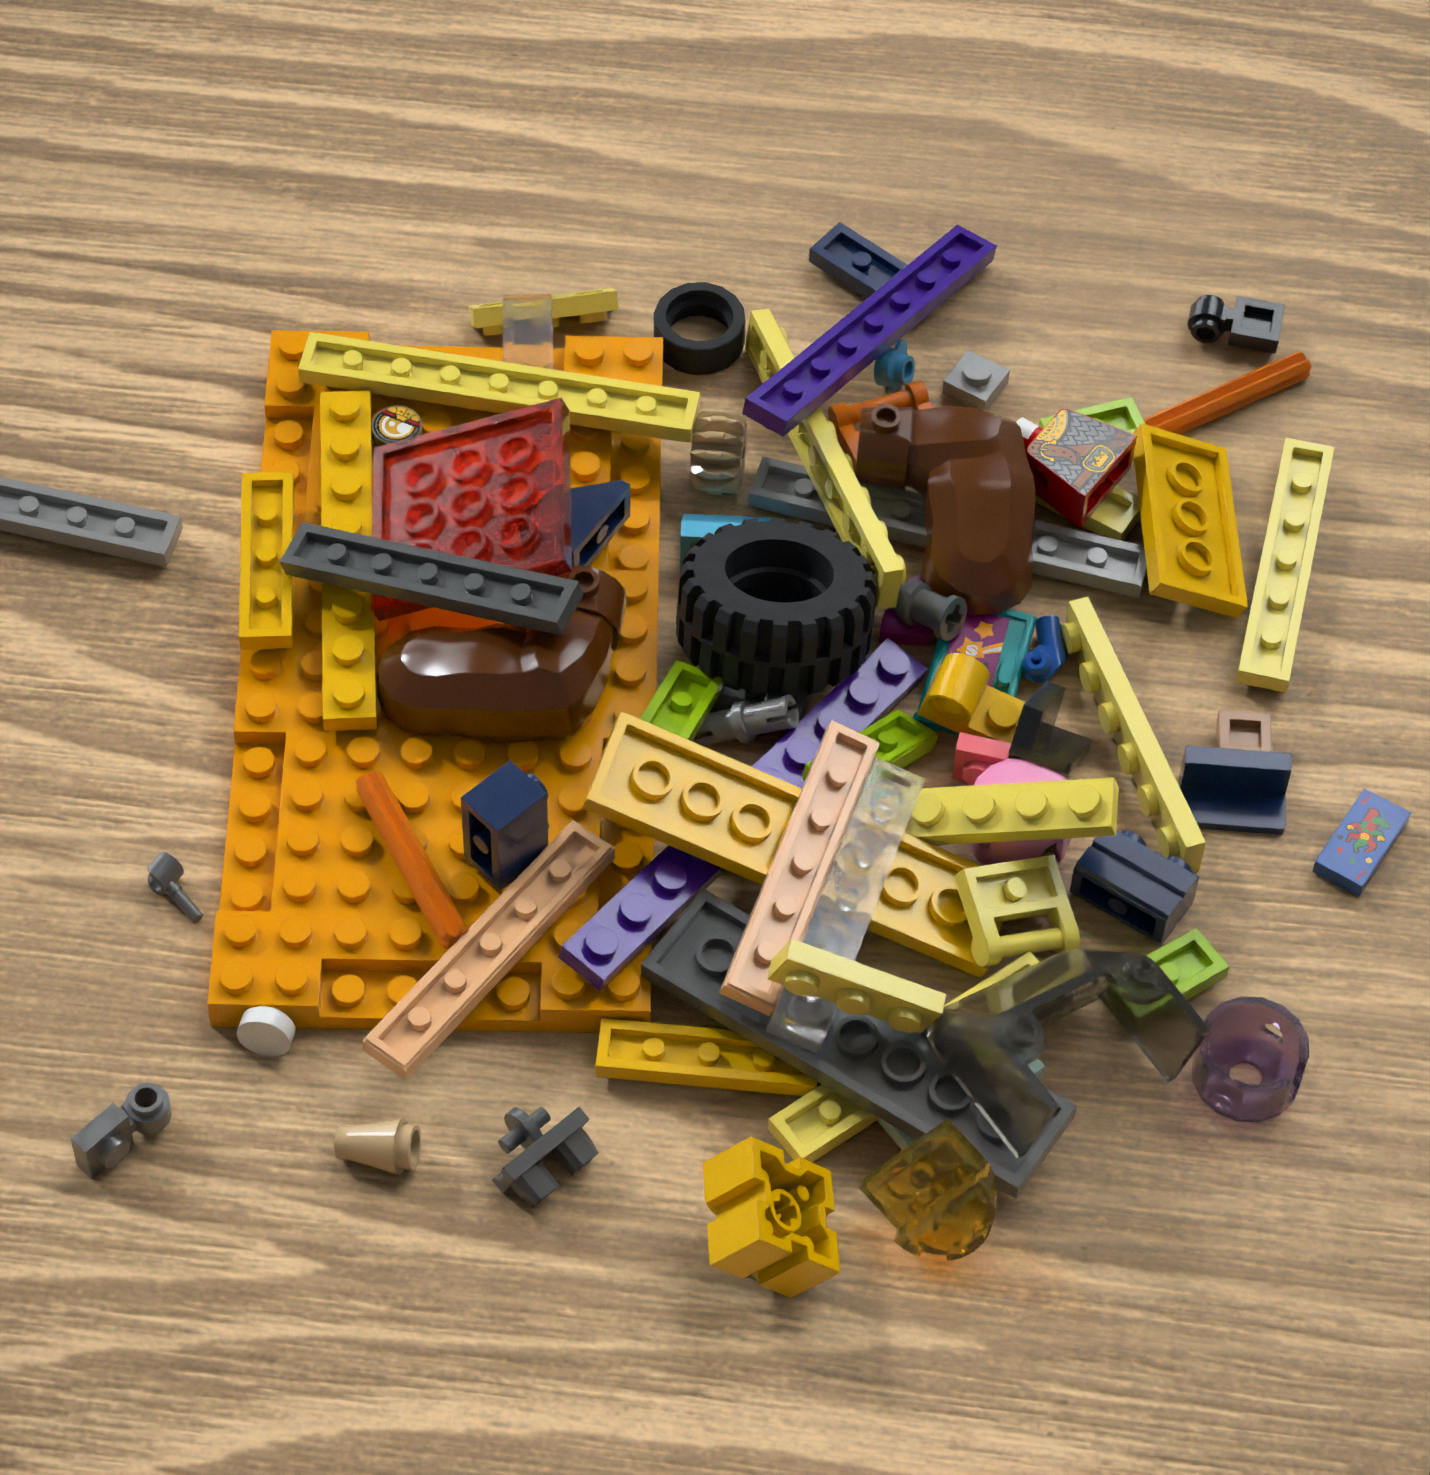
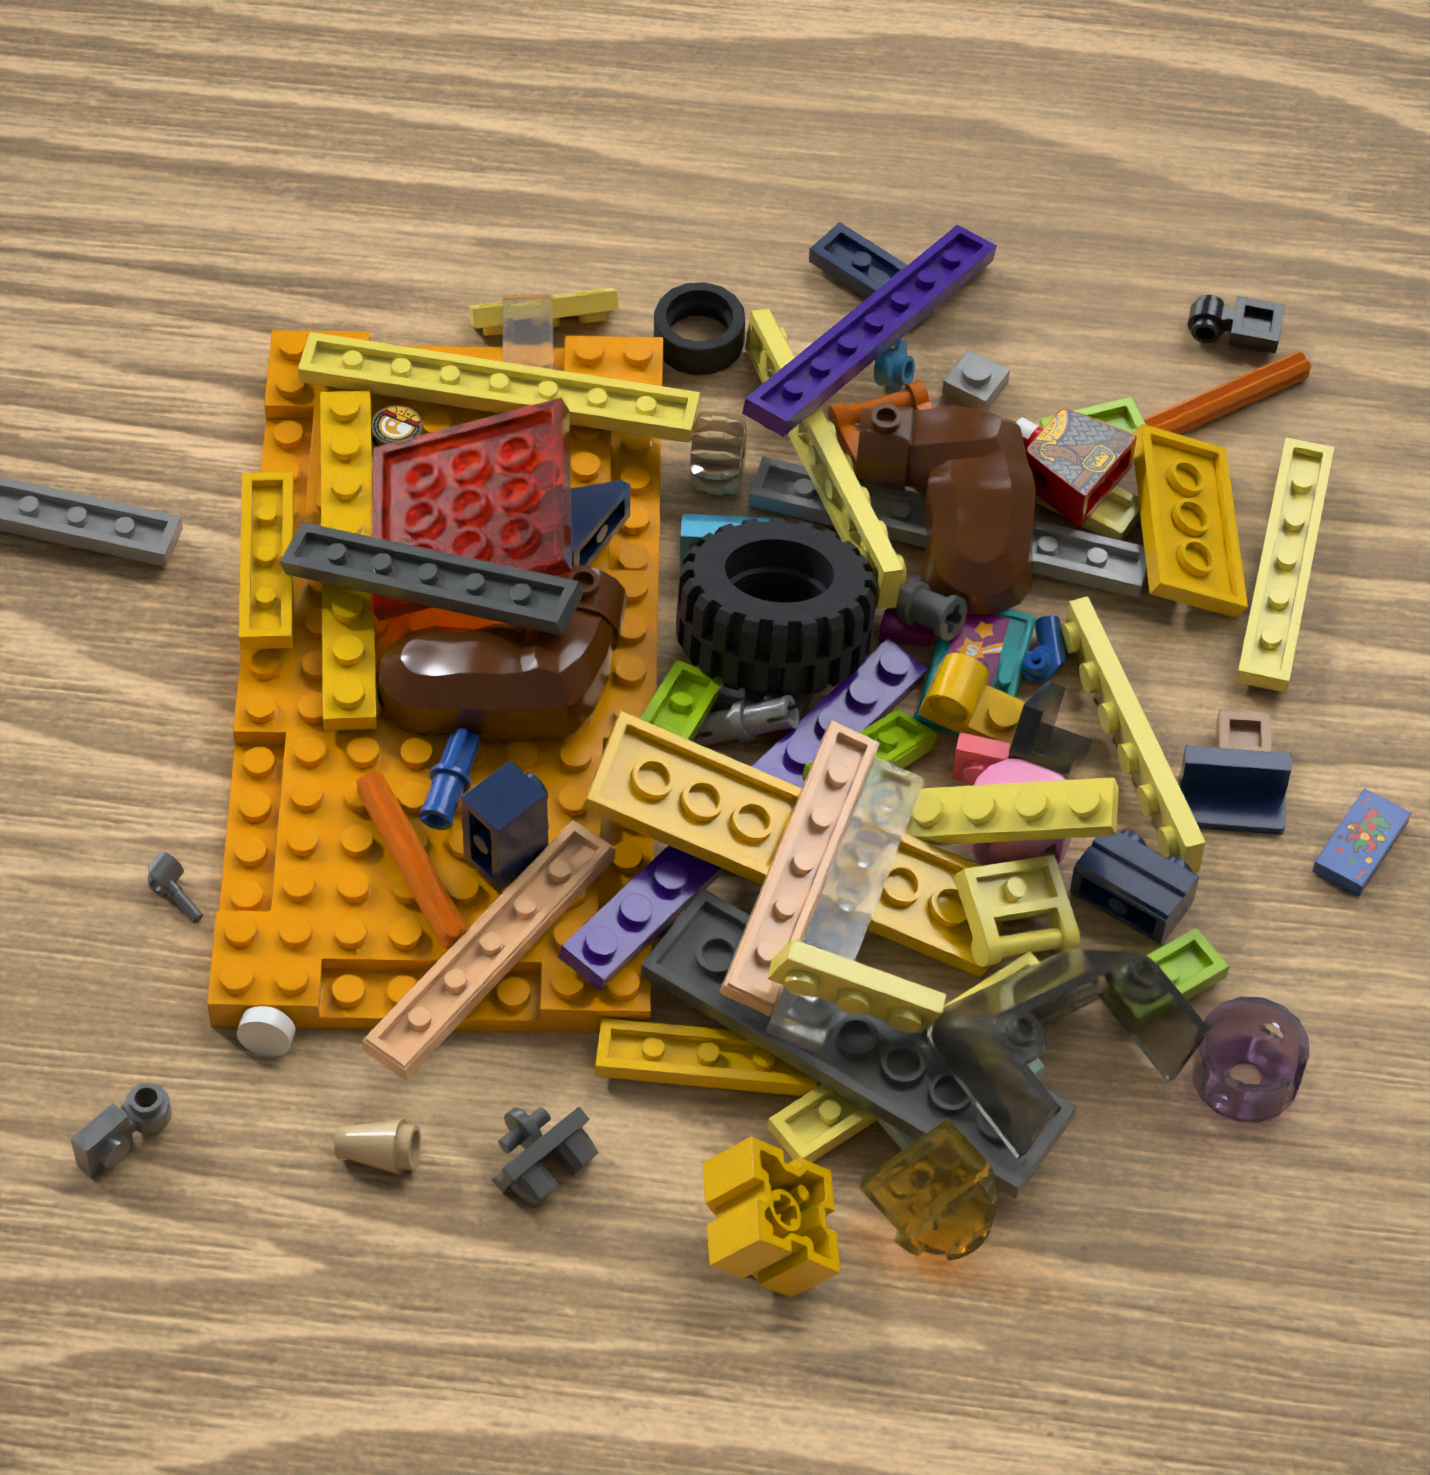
(450, 780): none -> blue axle

